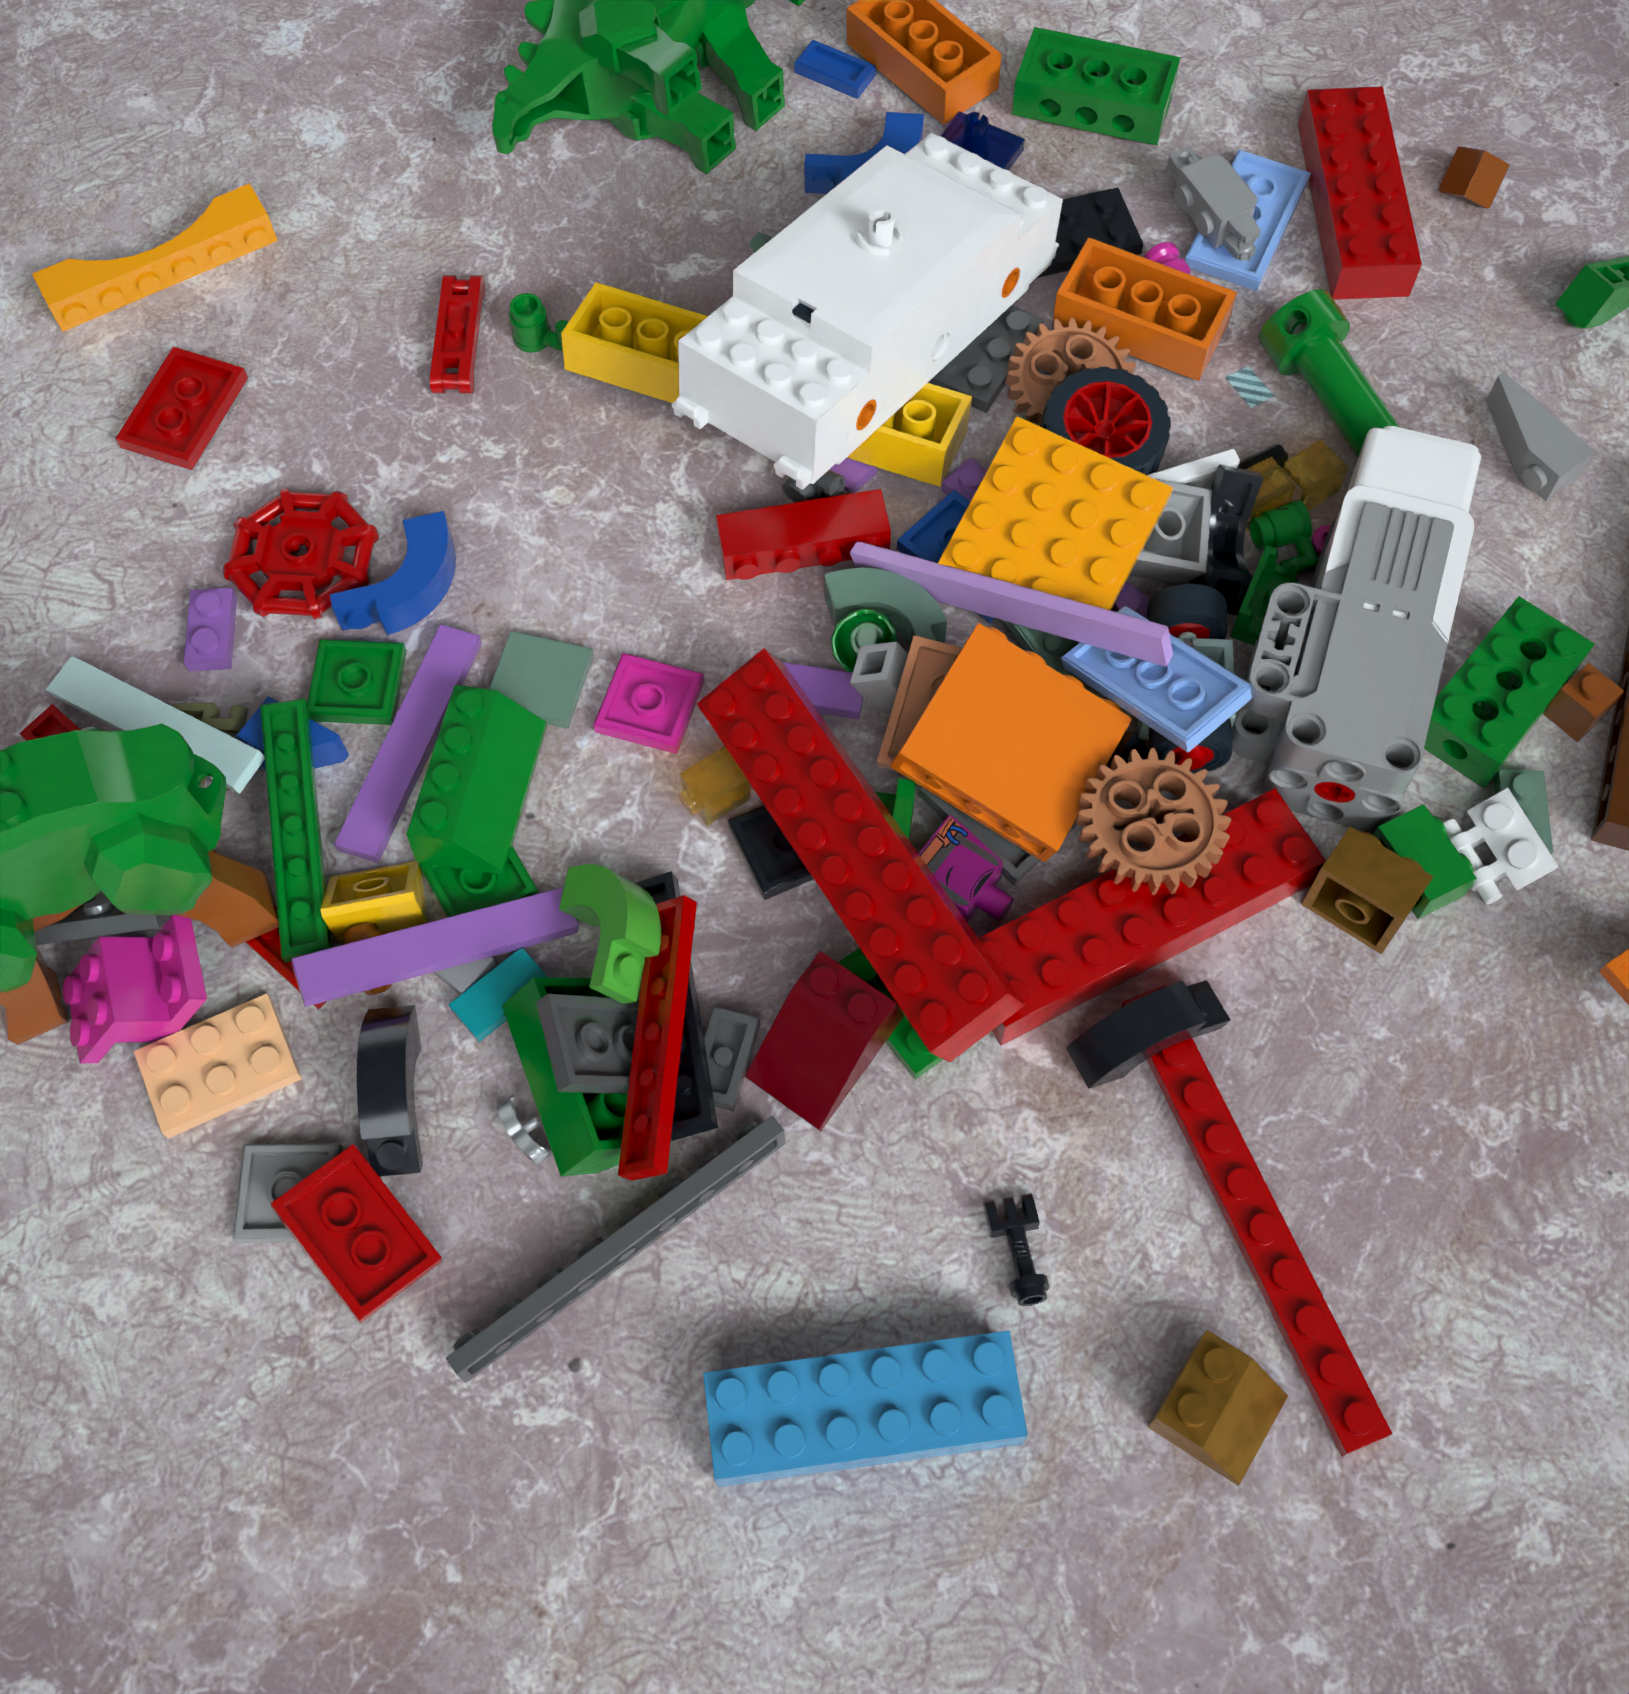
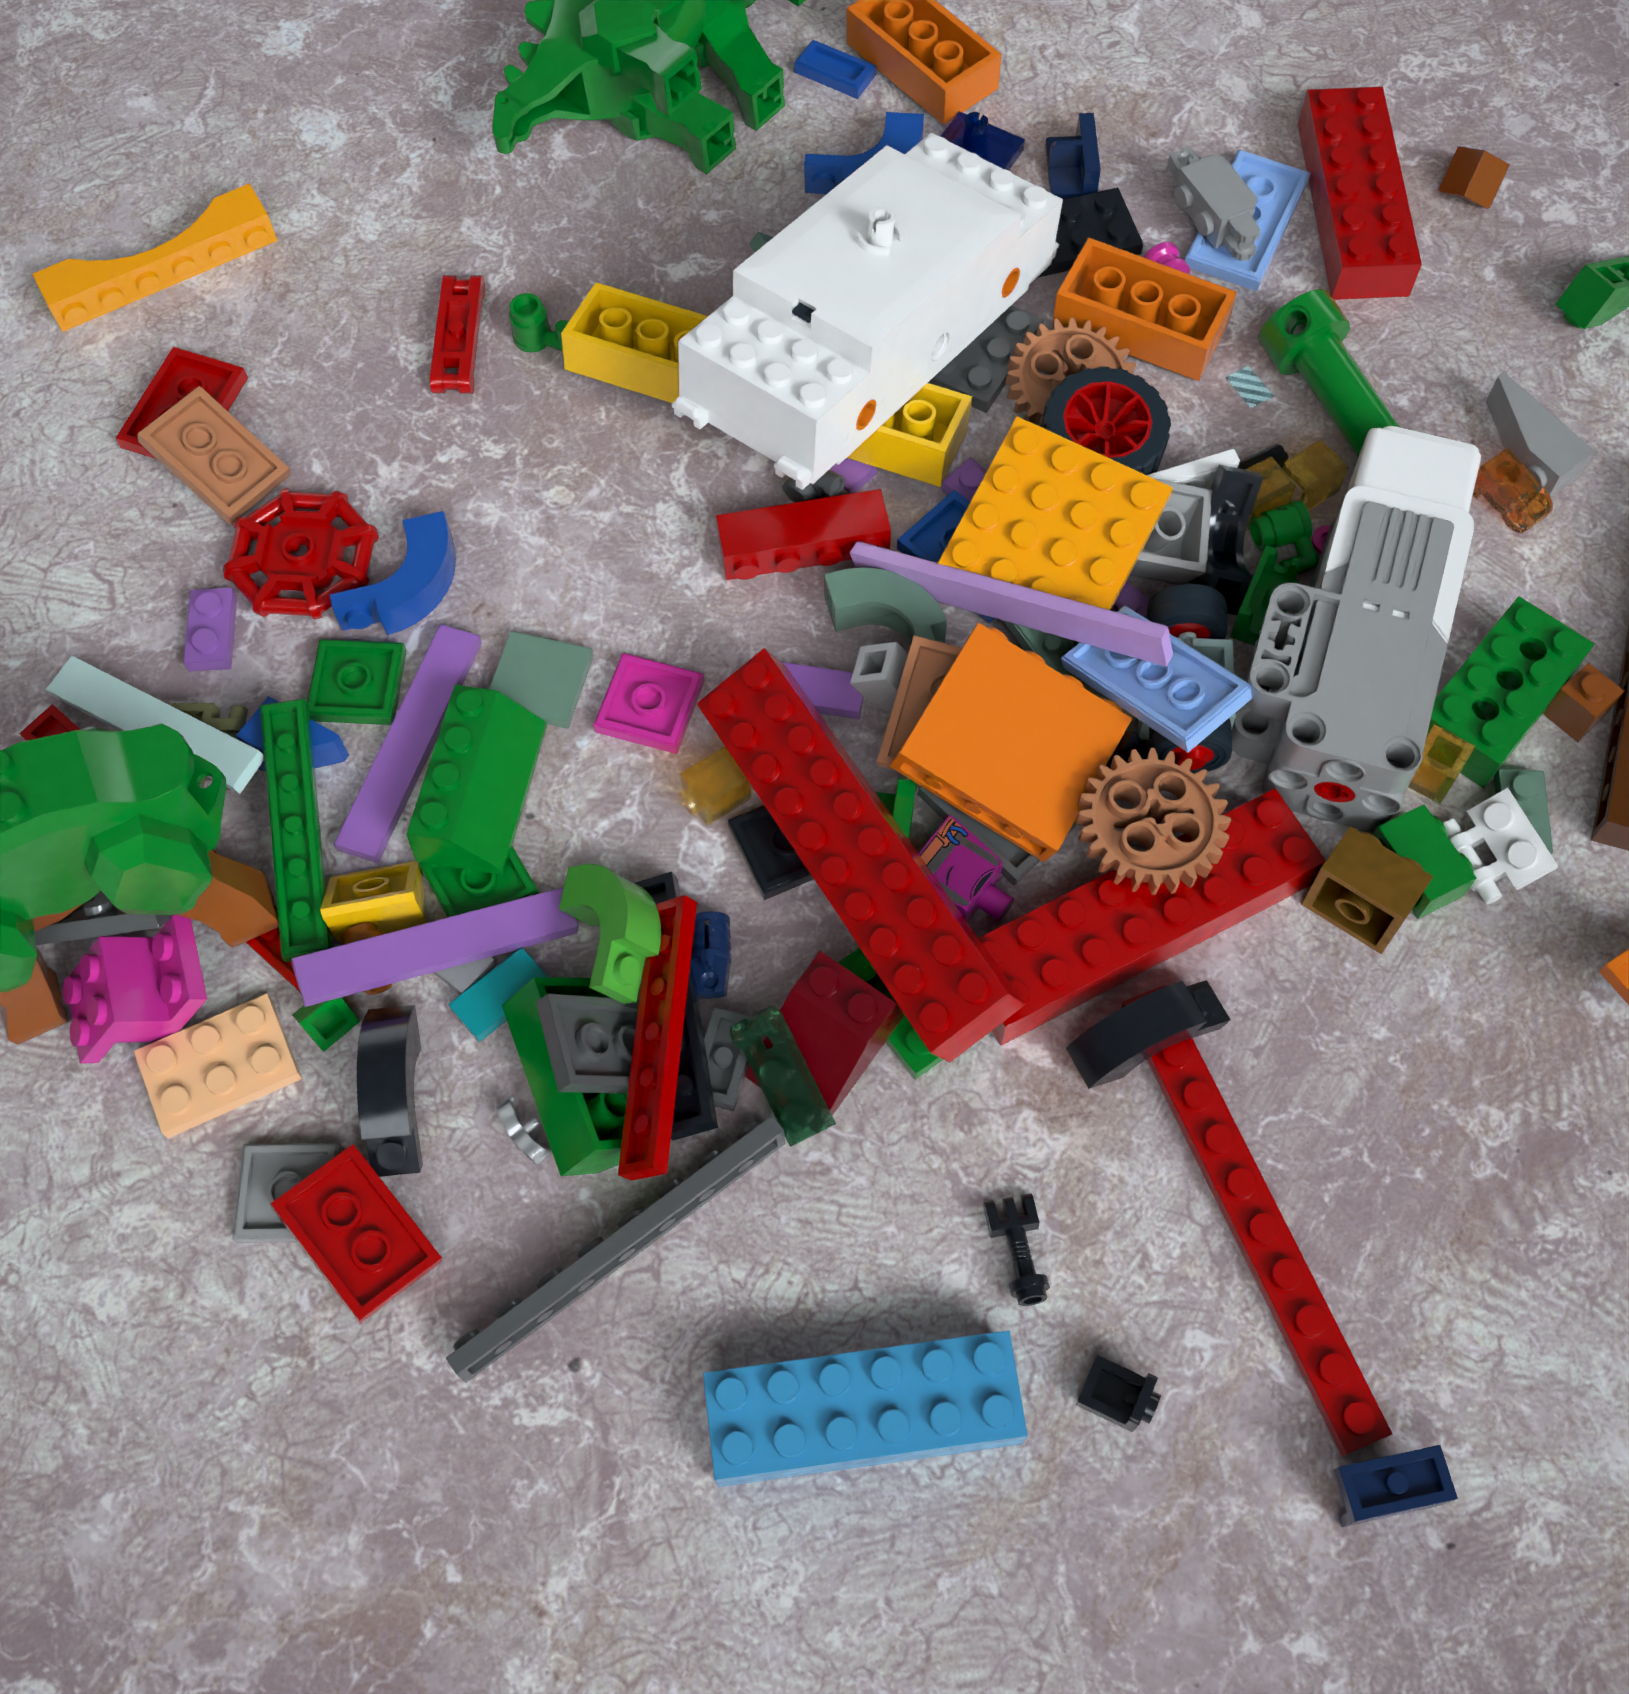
(214, 455): none -> nougat plate
(326, 1021): none -> green plate
(711, 954): none -> dark blue hinge
(783, 1075): none -> clear green plate
(859, 629): green hair -> none
(1074, 160): none -> dark blue panel
(1095, 85): green brick -> none
(1119, 1394): none -> black bracket
(1219, 1407): pearl gold slope -> none
(1394, 1485): none -> dark blue panel
(1441, 764): none -> clear yellow brick
(1513, 492): none -> clear orange leg

